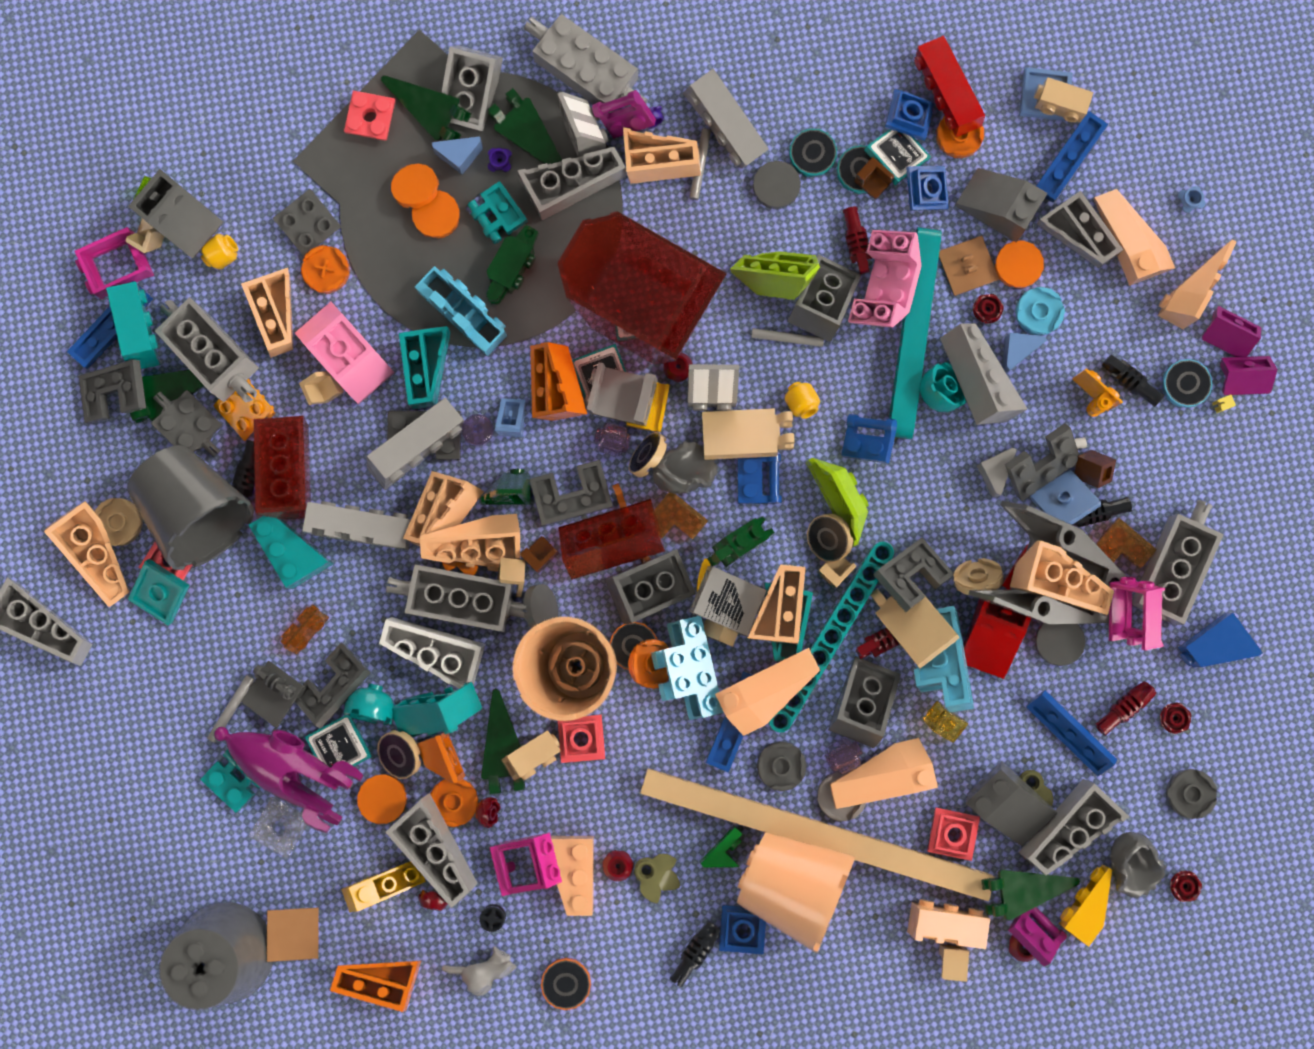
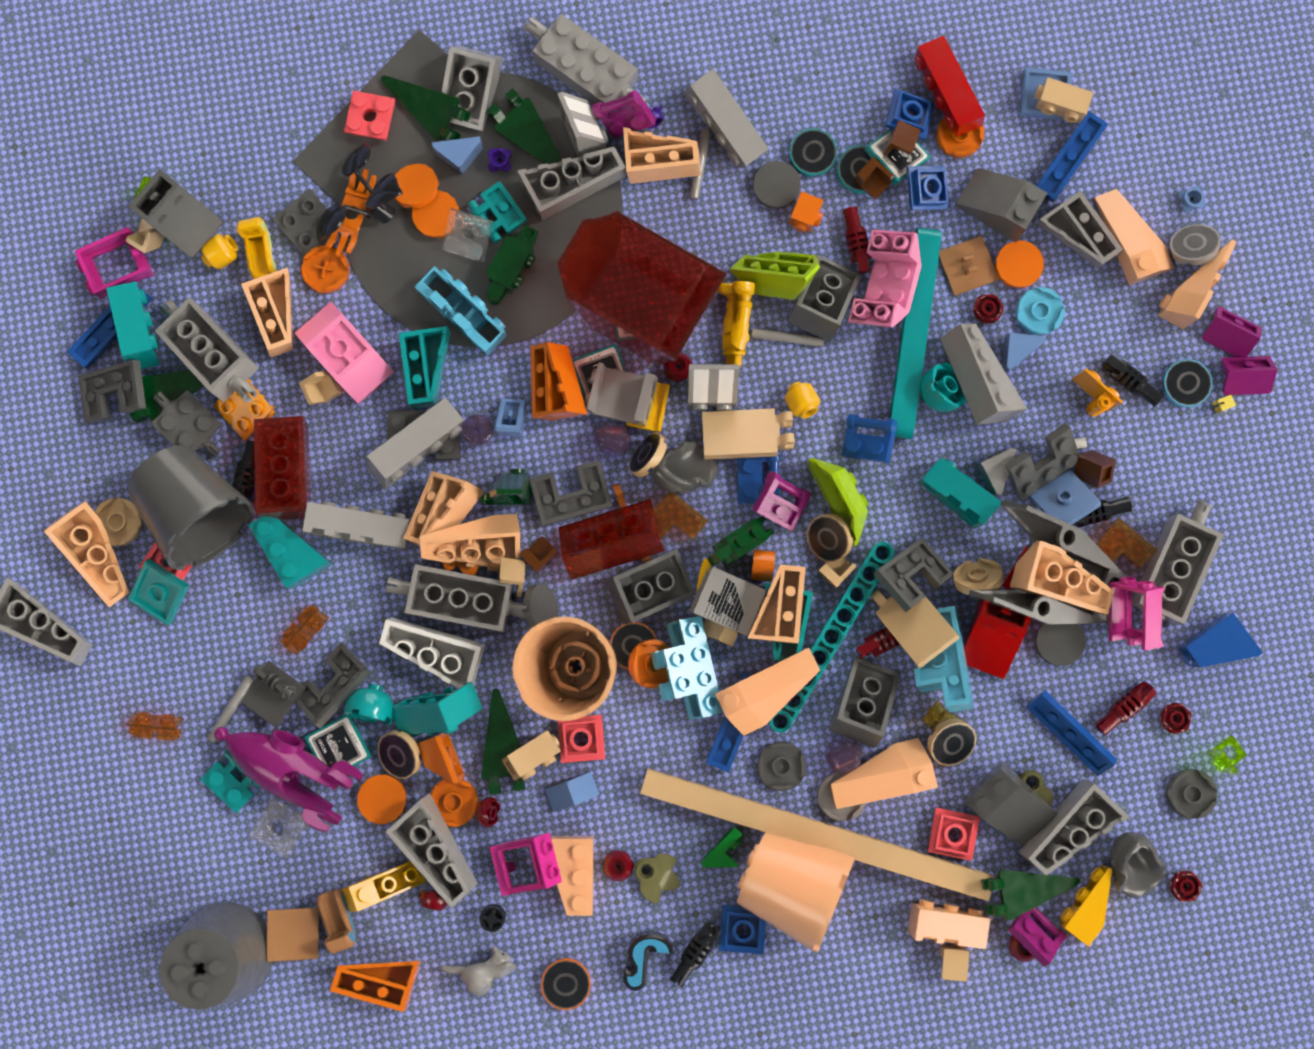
(144, 725): none -> clear orange hinge
(257, 246): none -> yellow animal
(336, 921): none -> medium nougat animal
(352, 226): none -> orange piece
(376, 204): none -> black plant
(456, 241): none -> clear piece
(572, 792): none -> medium blue slope
(638, 951): none -> black animal
(736, 319): none -> yellow piece
(762, 565): none -> orange piece
(777, 508): none -> magenta plate
(806, 213): none -> orange brick
(903, 138): none -> reddish brown panel
(951, 742): none -> tile
(960, 493): none -> teal wedge
(1195, 244): none -> tile
(1221, 760): none -> clear neon green bracket

